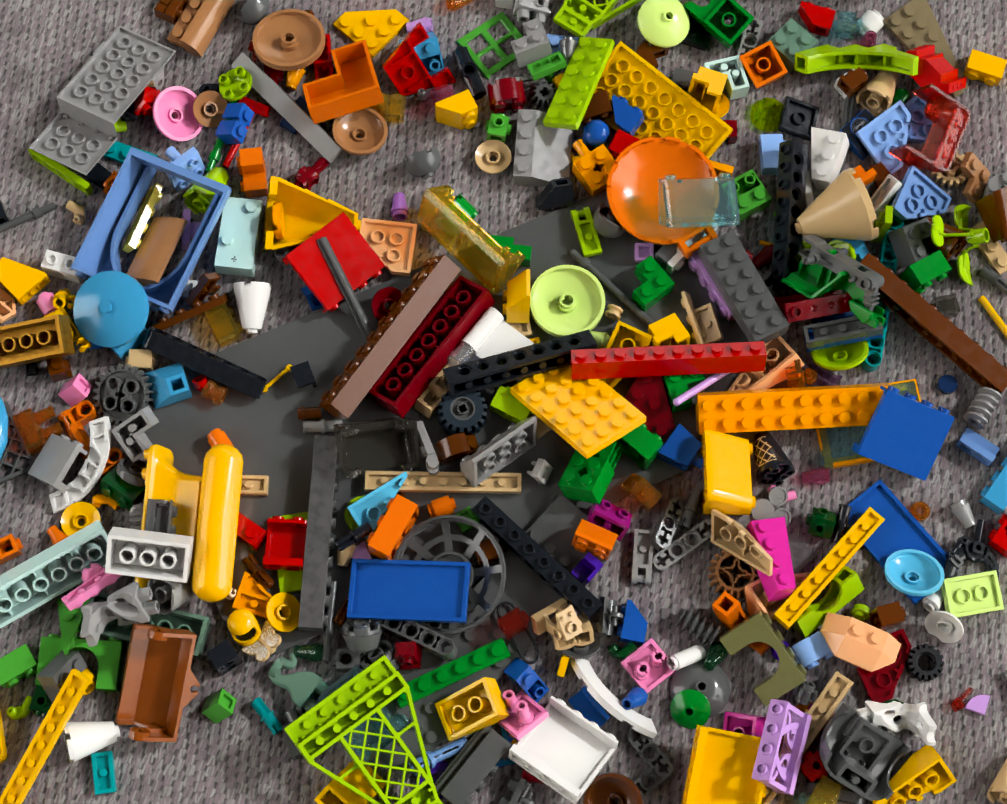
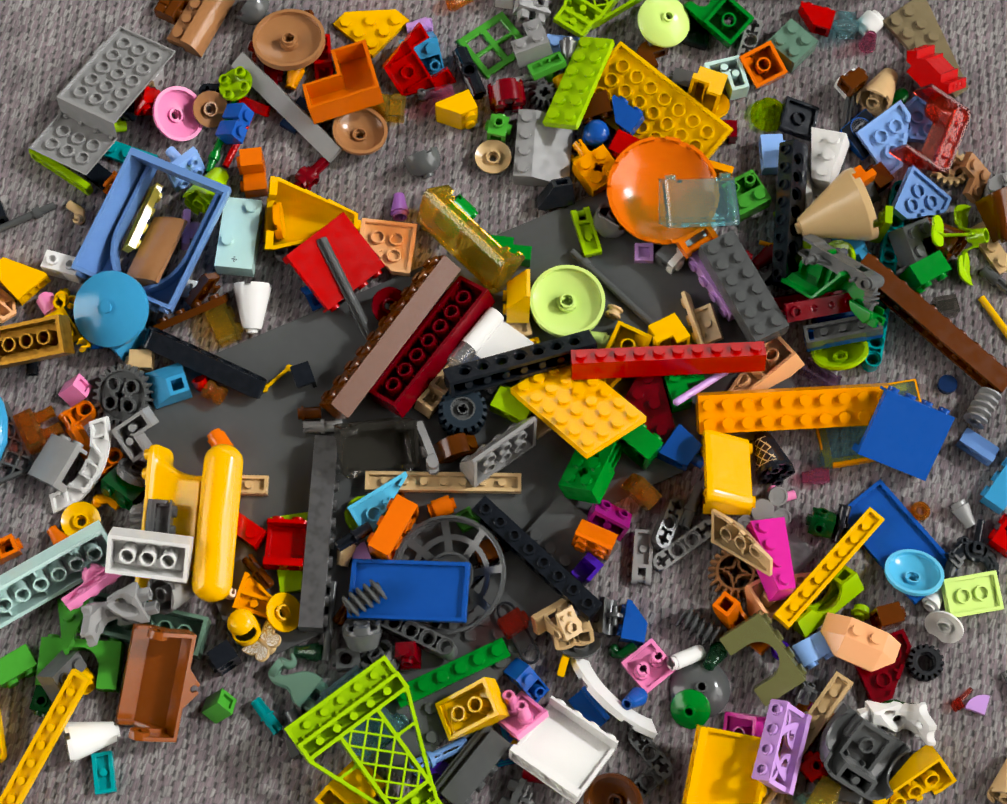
(21, 711): lime arm -> none
(59, 369): reddish brown brick -> none
(363, 598): none -> dark grey piece
(541, 471): white tile -> none
(654, 286): green brick -> none
(801, 377): clear orange hips -> none
(853, 56): lime arch -> none
(885, 193): white hinge -> none
(984, 68): yellow brick -> none

